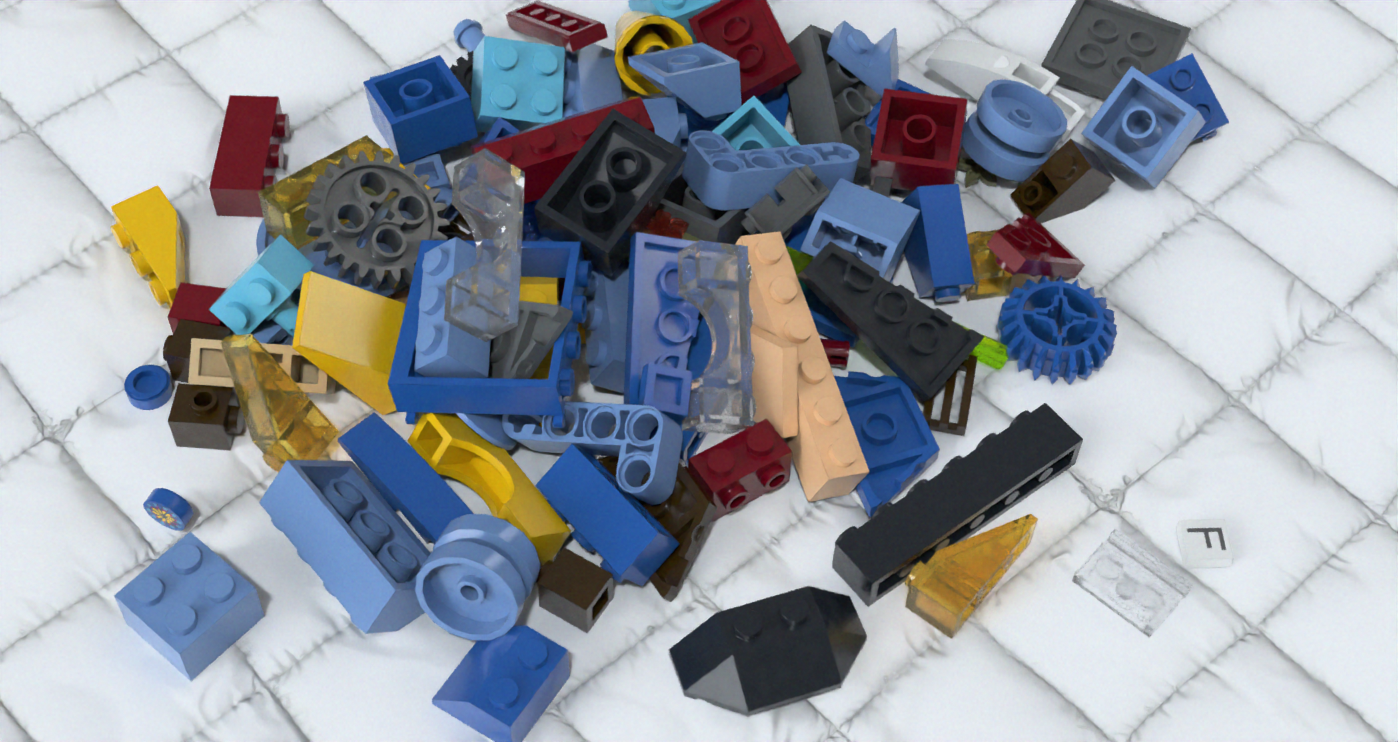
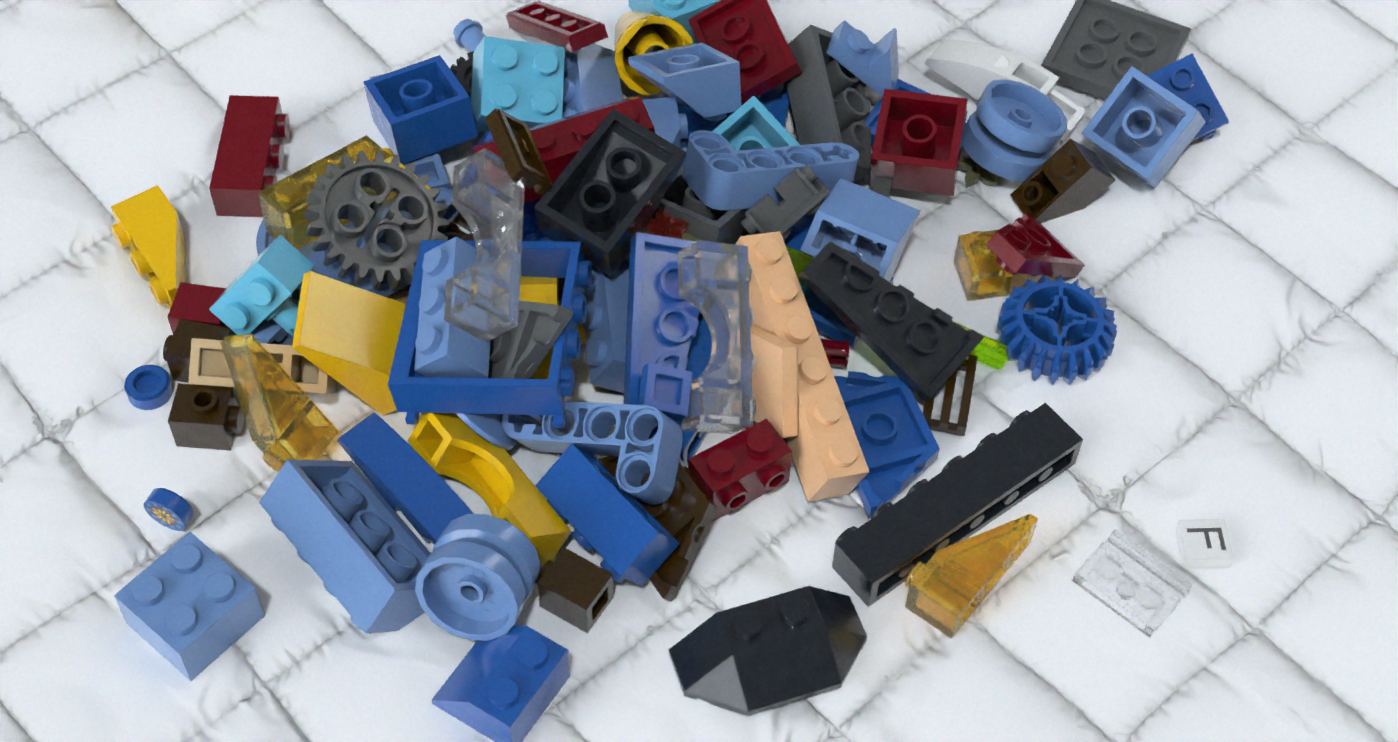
(518, 151): none -> dark brown tile
(939, 243): blue slope -> none

